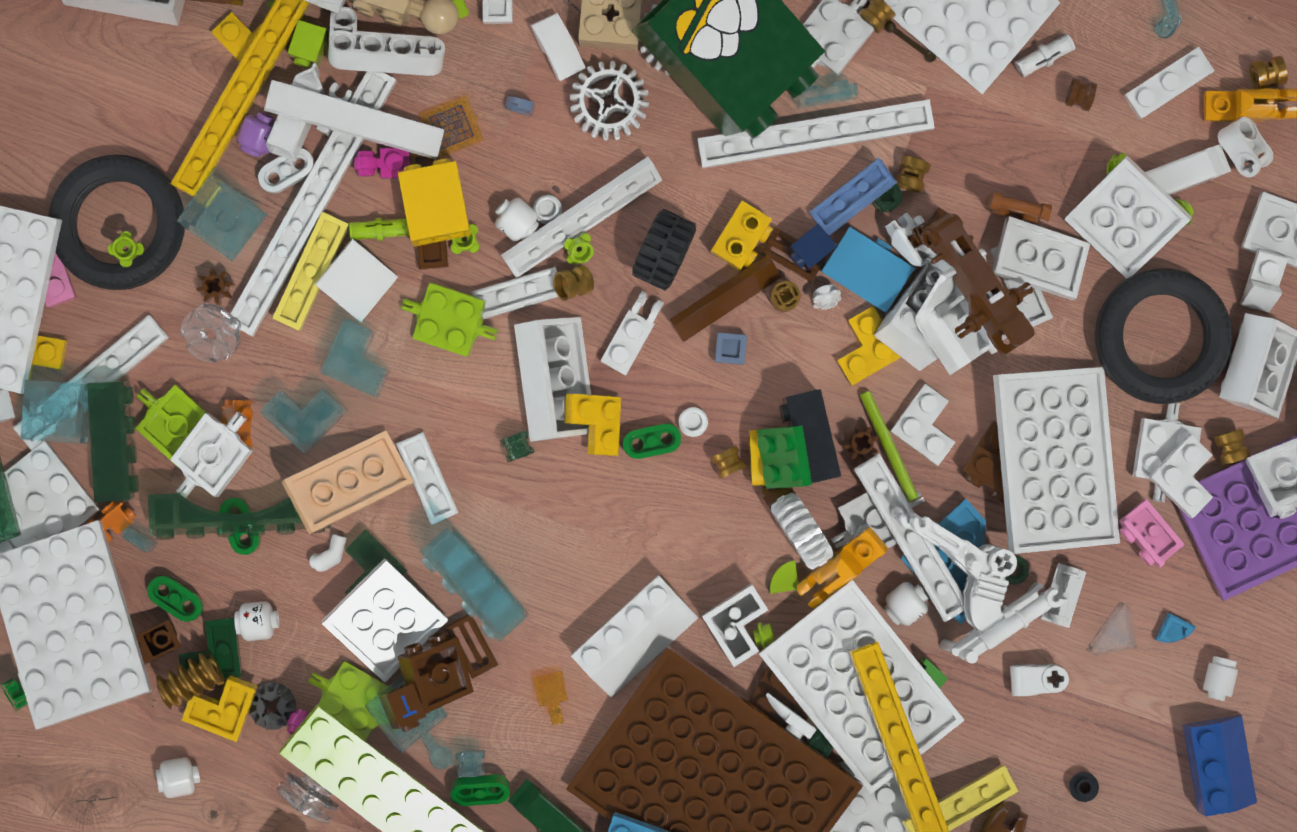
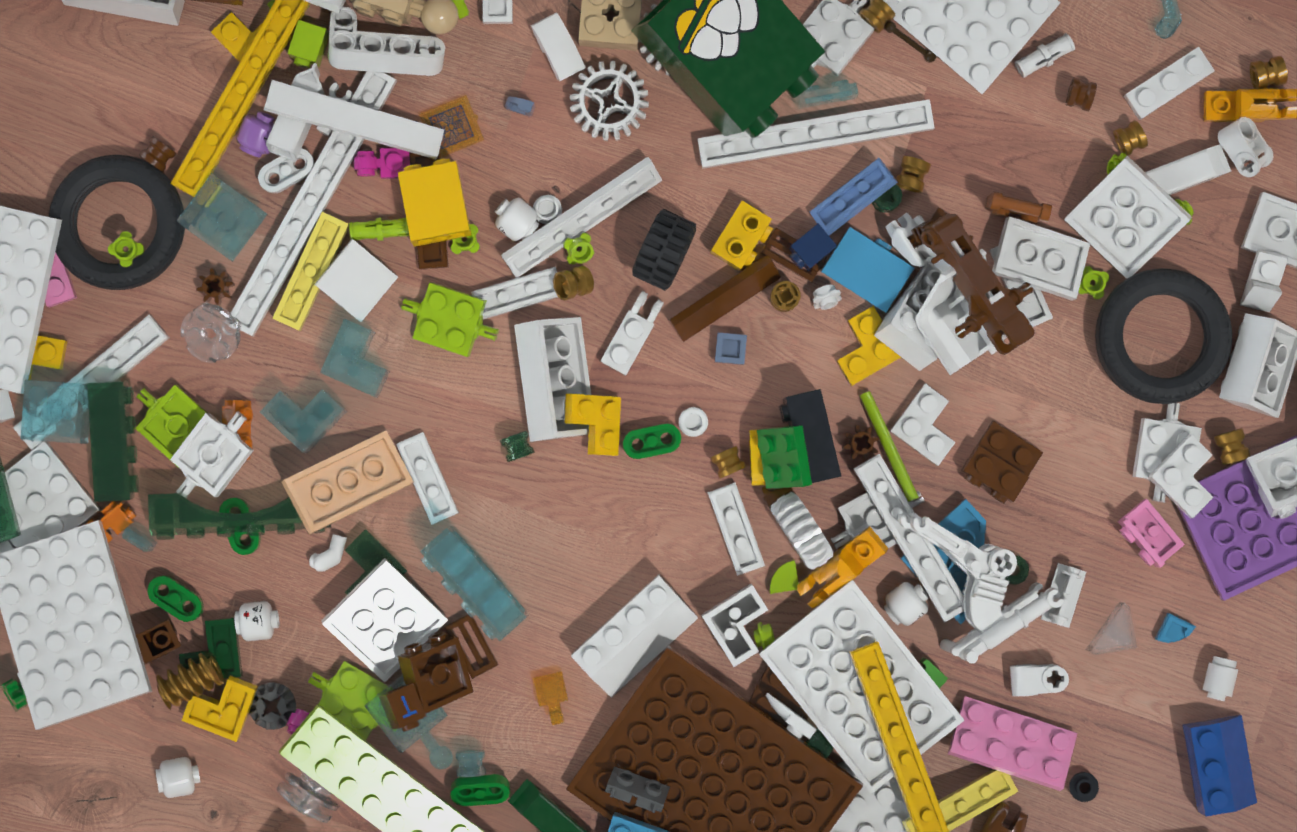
(157, 154): none -> reddish brown wheel
(625, 784): none -> dark grey hinge
(736, 529): none -> white tile
(1013, 743): none -> bright pink plate
(1056, 459): white plate -> none
(1100, 282): none -> lime plate
(1130, 138): none -> pearl gold wheel

